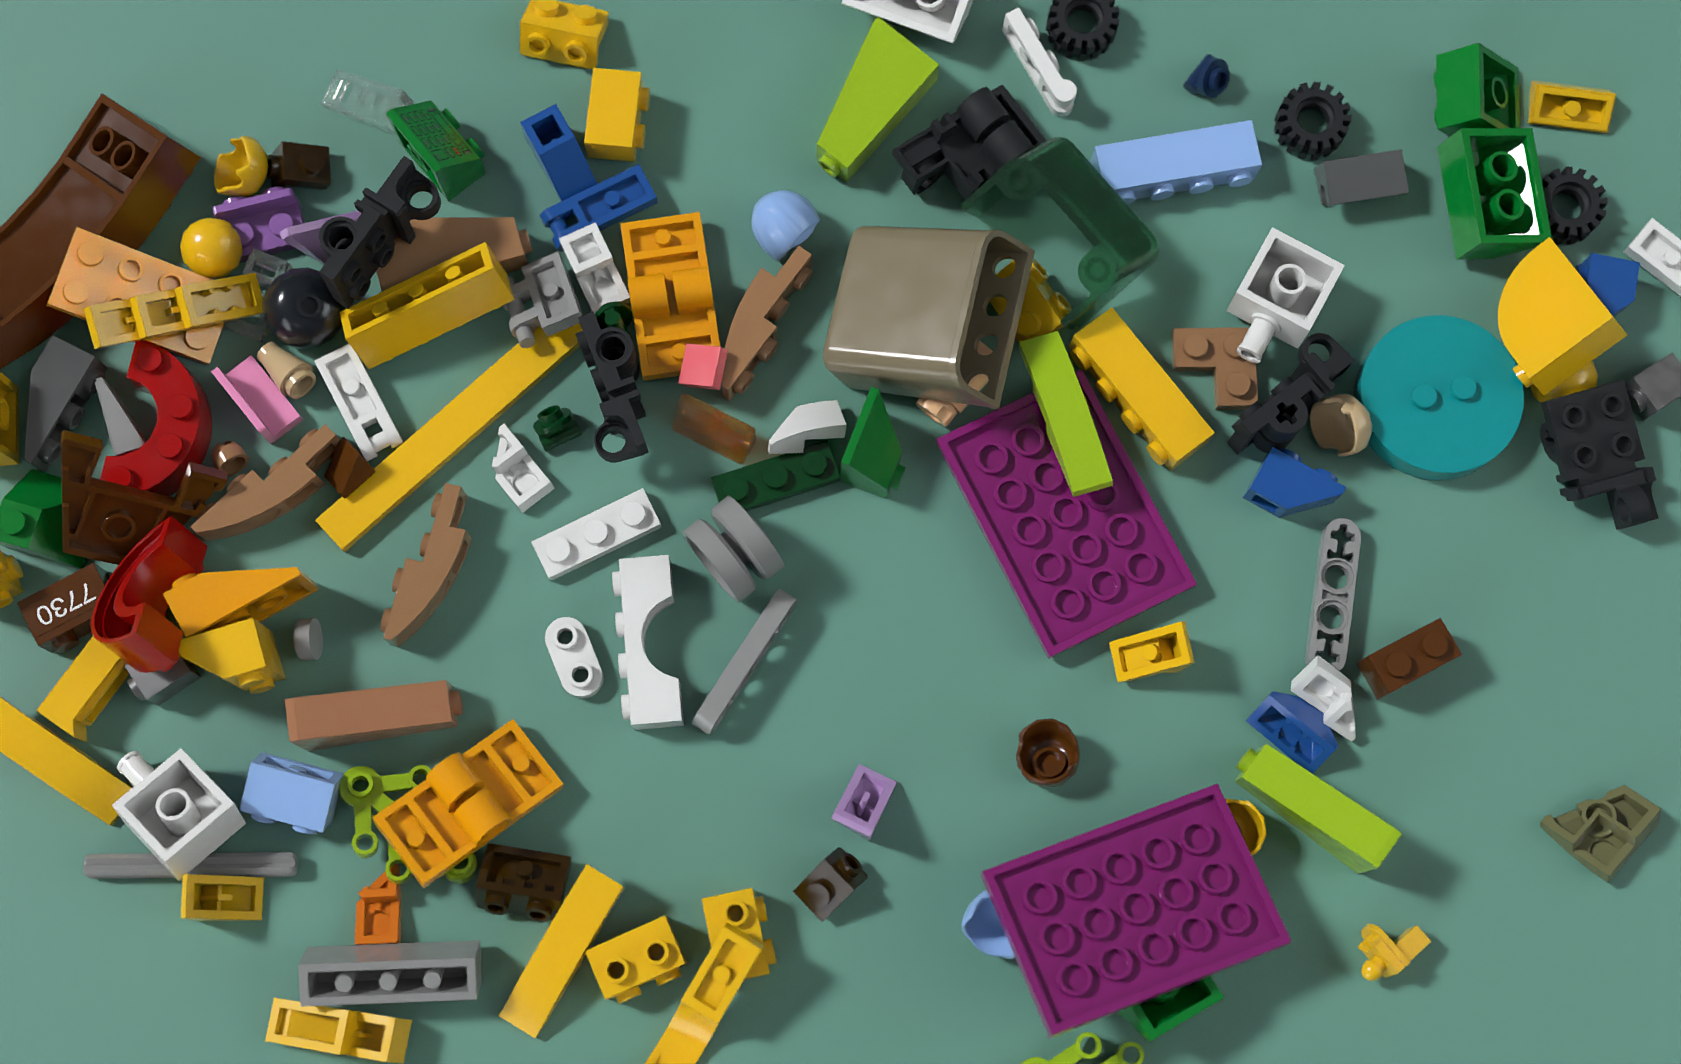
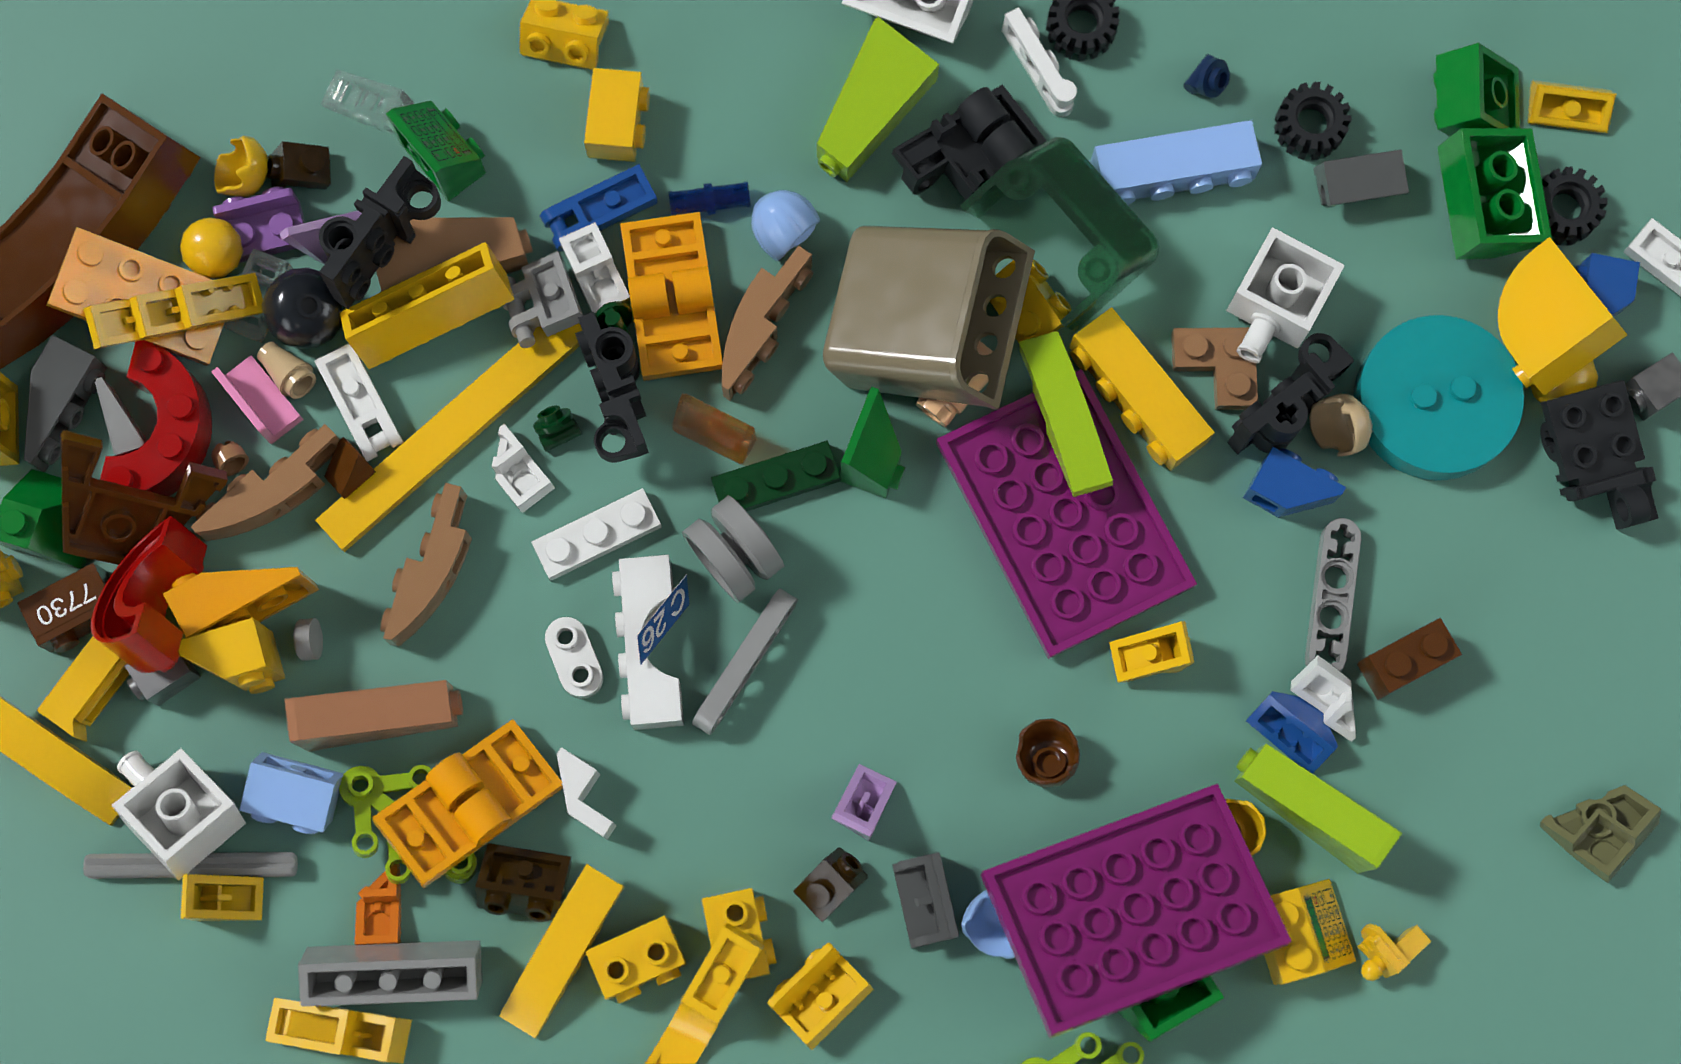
(558, 152): blue slope -> none
(577, 782): none -> white slope
(663, 620): none -> blue sticker
(703, 366): coral tile -> none
(709, 198): none -> clear blue pin
(807, 422): white slope -> none
(819, 995): none -> yellow bracket
(925, 900): none -> dark grey hinge
(1315, 932): none -> yellow slope

